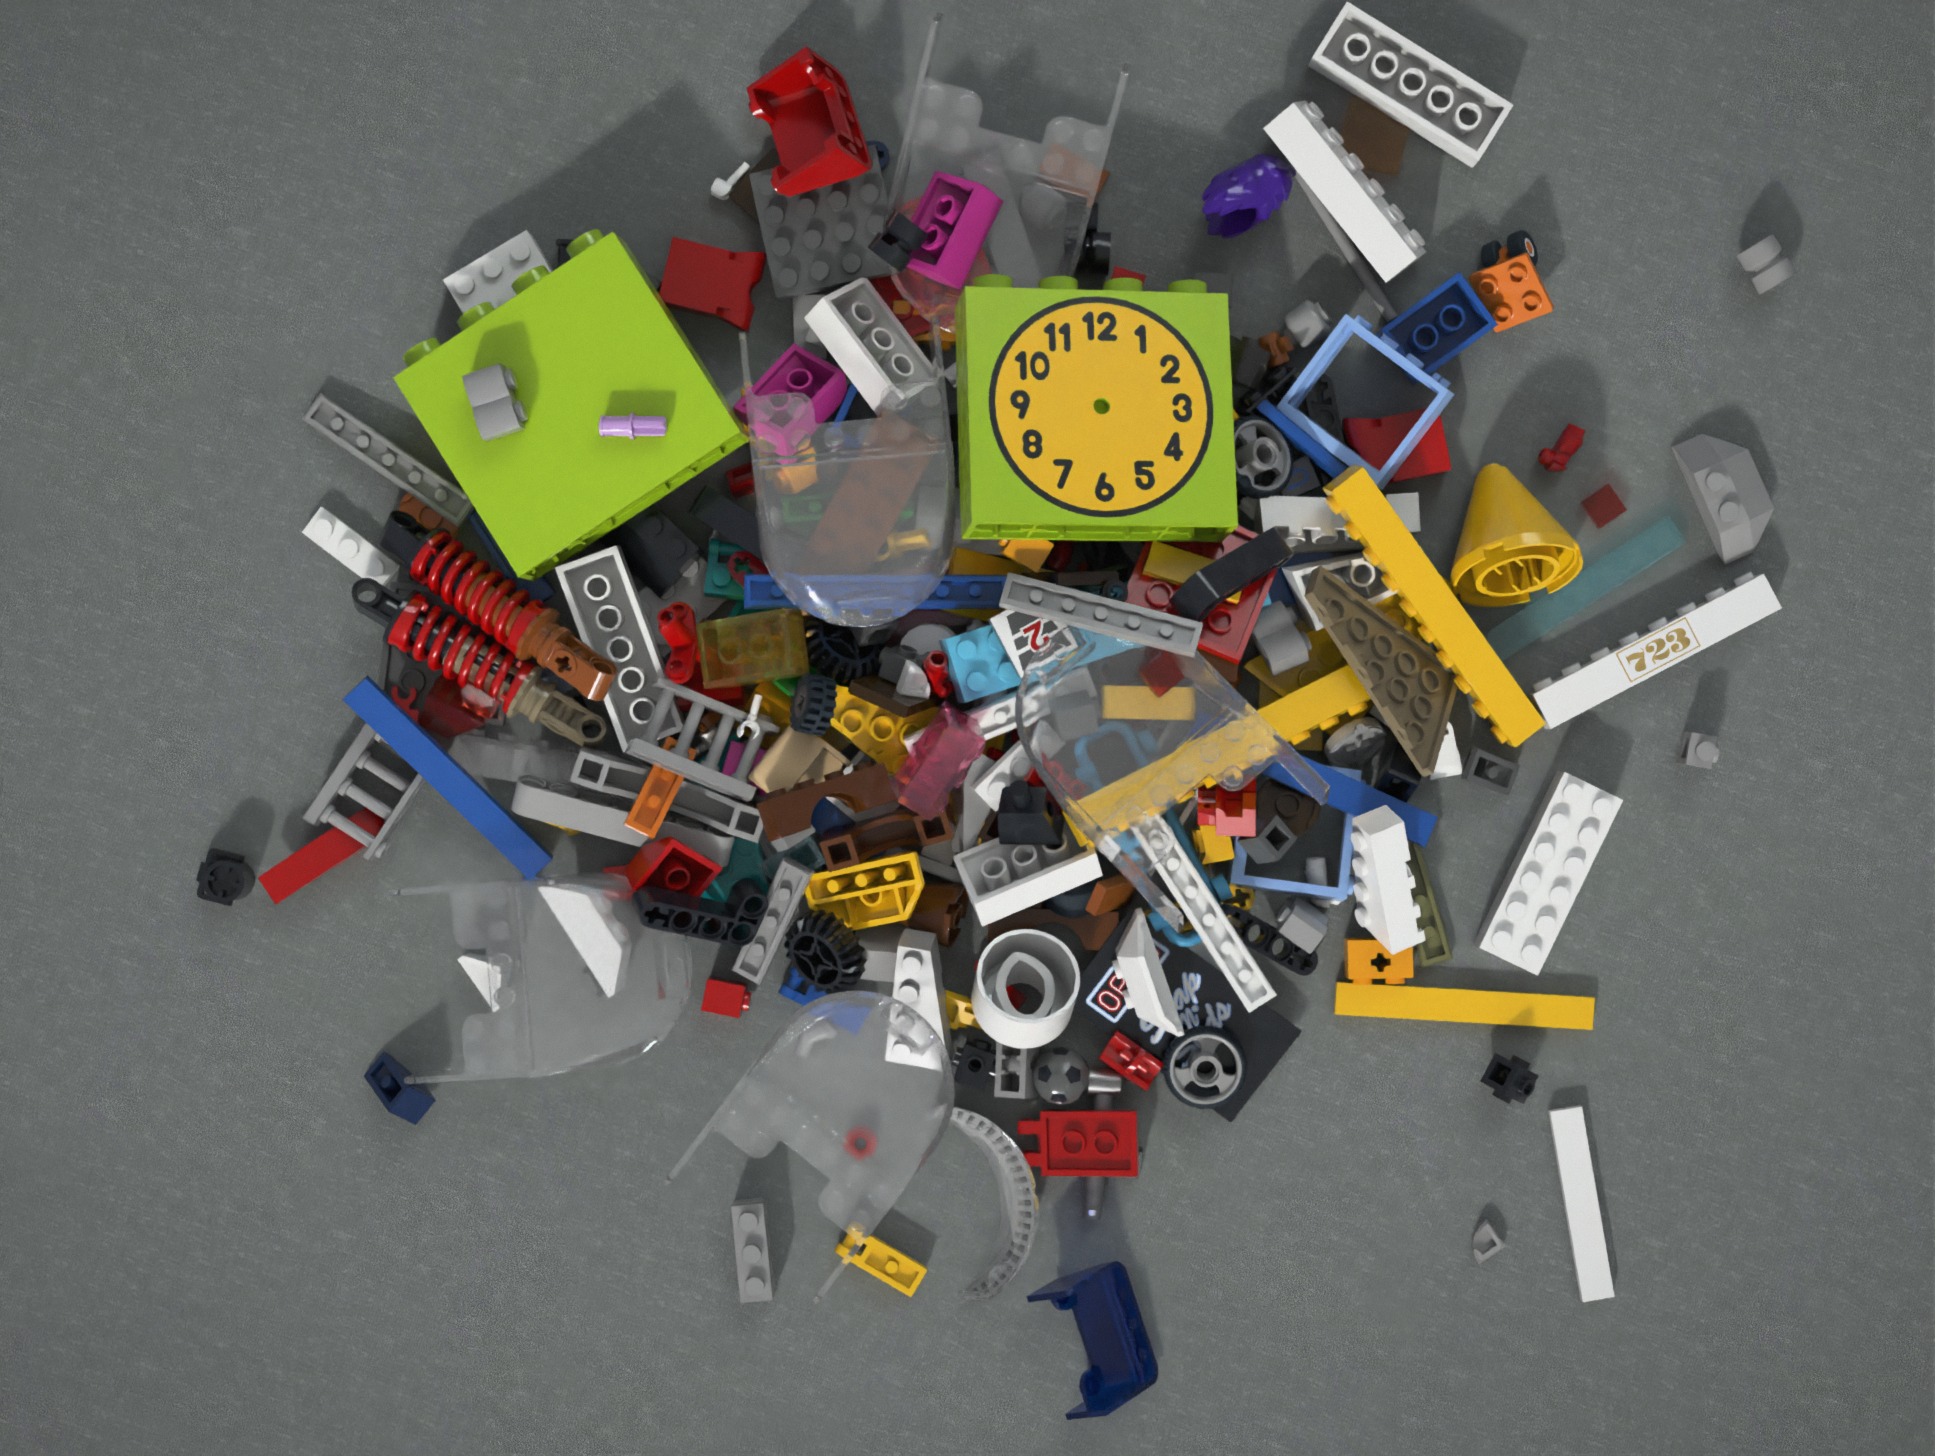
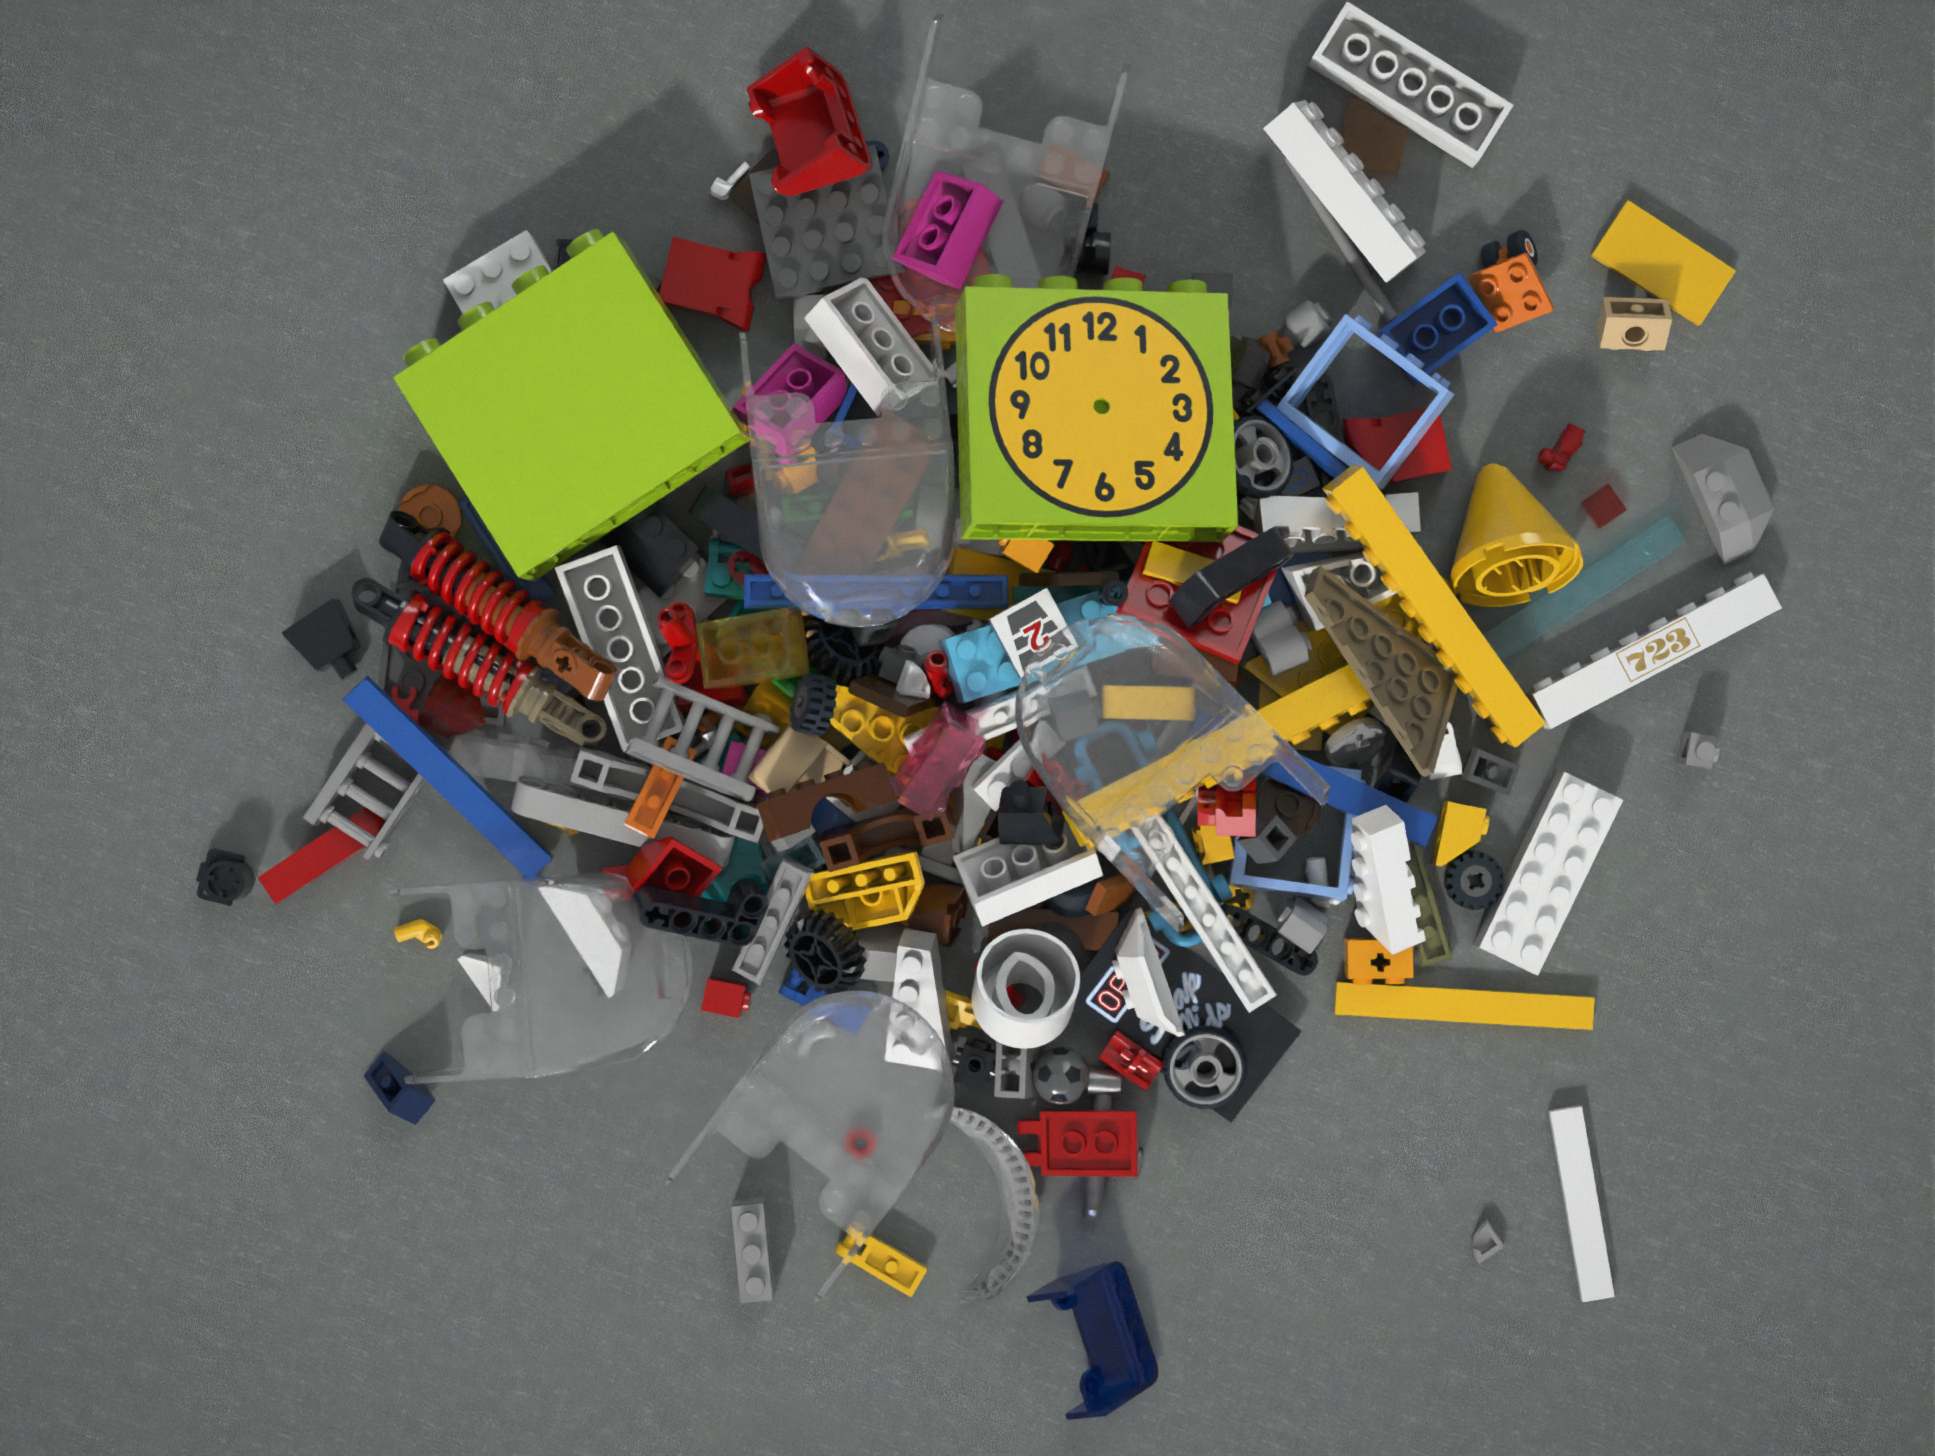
(326, 639): none -> black torso
(350, 547): white plate -> none
(389, 460): light grey tile -> none
(421, 930): none -> yellow arm
(478, 701): clear red tile -> none
(495, 402): light grey brick -> none
(632, 426): lavender axle -> none
(751, 719): white hand -> none
(898, 241): black wheel -> none
(1101, 614): light grey plate -> none
(1160, 674): clear red tile -> none
(1246, 194): dark purple head -> none
(1458, 830): none -> yellow slope
(1464, 873): none -> black wheel
(1510, 1078): black brick -> none
(1634, 323): none -> tan brick
(1663, 262): none -> yellow tile
(1766, 264): light grey wheel -> none

